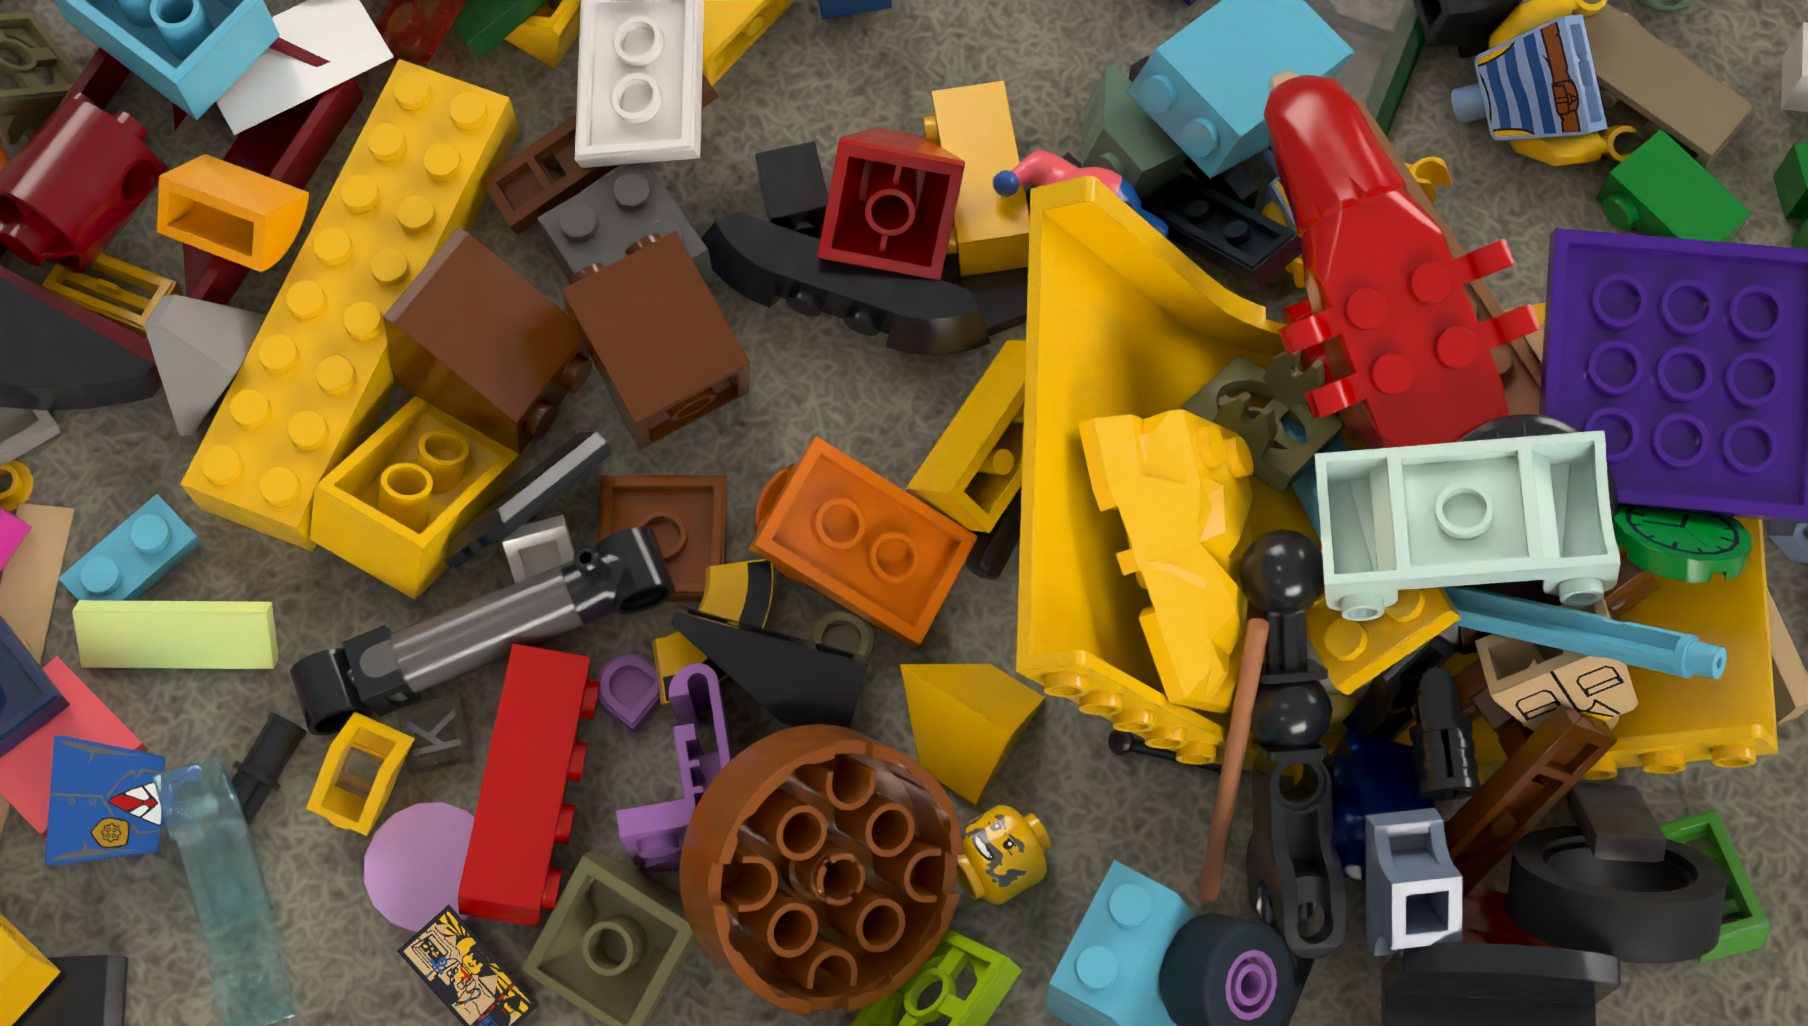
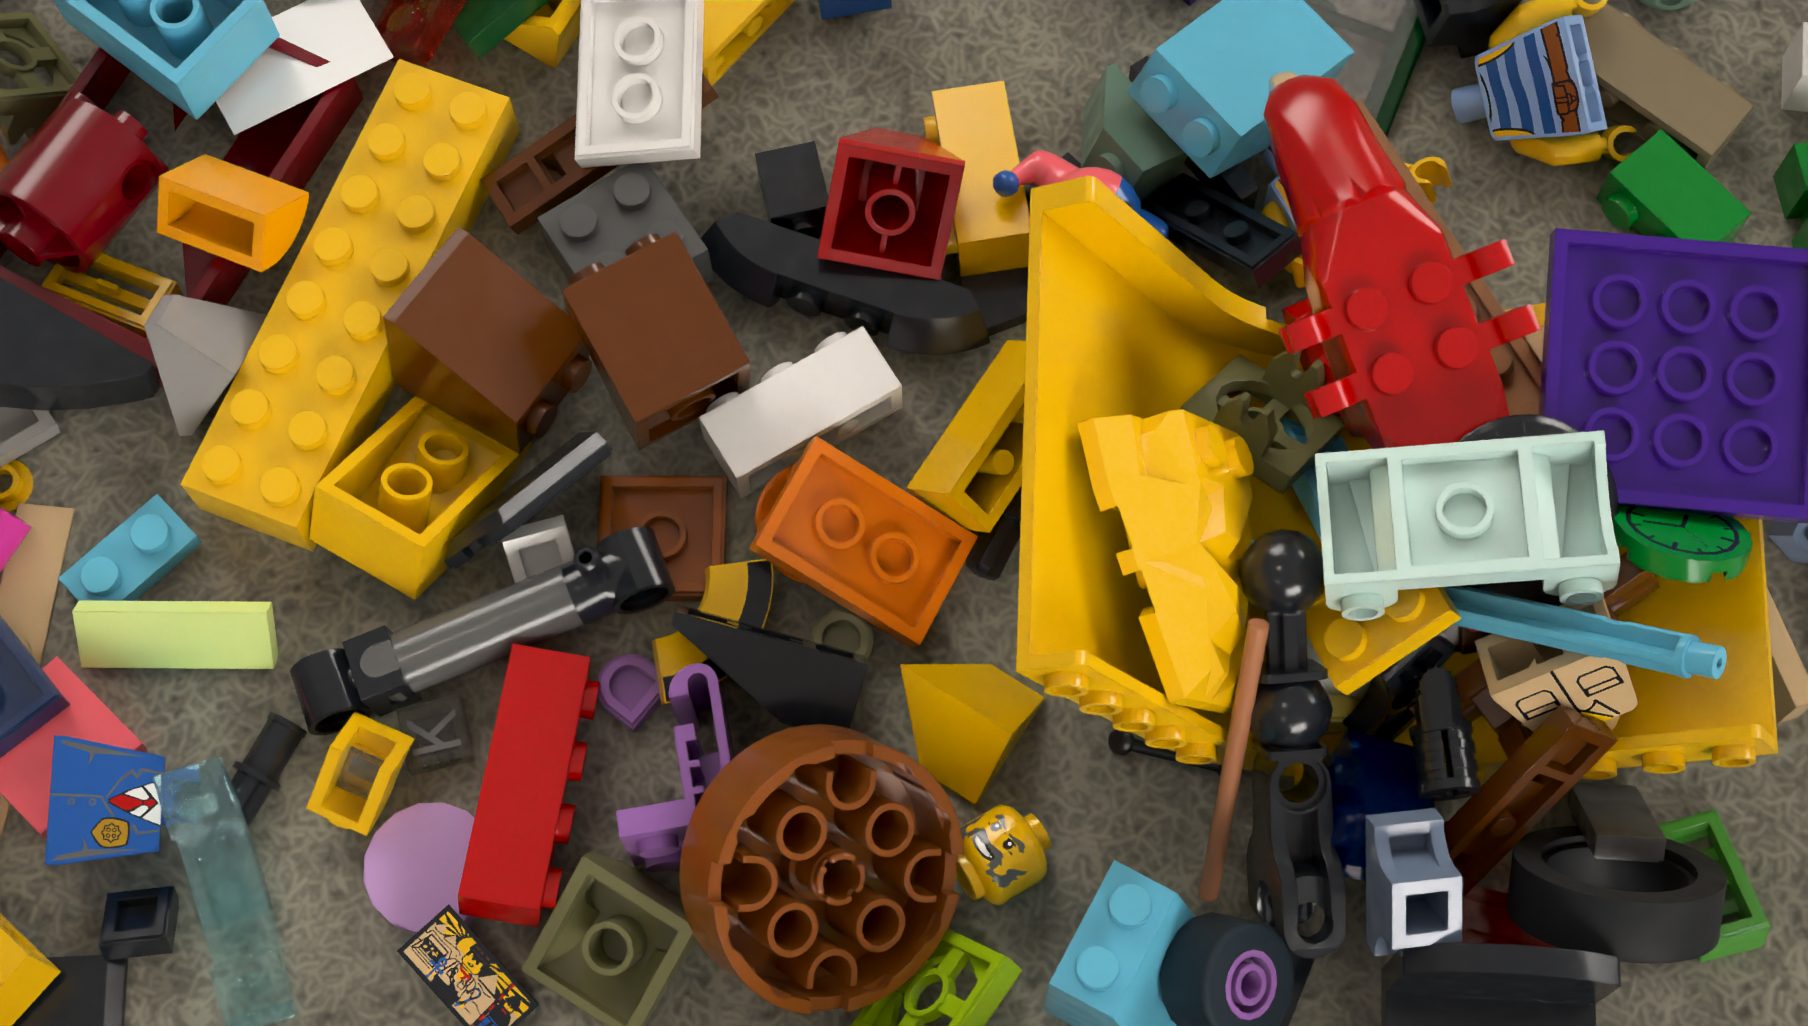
(139, 923): none -> black tile
(823, 396): none -> white brick

